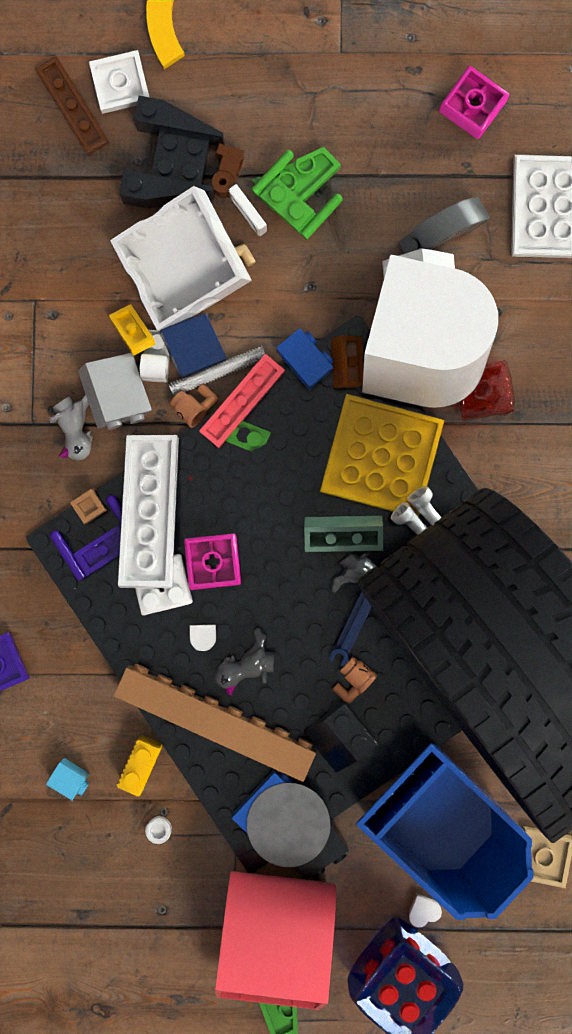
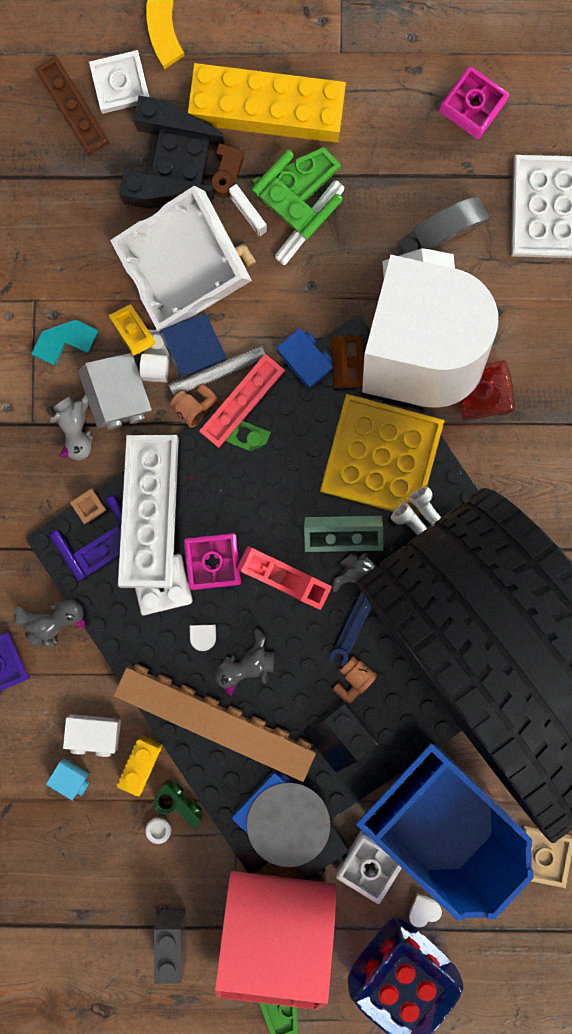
(44, 627): none -> dark grey animal
(53, 341): none -> teal tile
(92, 734): none -> white brick
(170, 946): none -> dark grey brick
(188, 810): none -> dark green plate
(267, 102): none -> yellow brick
(284, 577): none -> coral arch
(295, 240): none -> white axle
(353, 872): none -> white brick

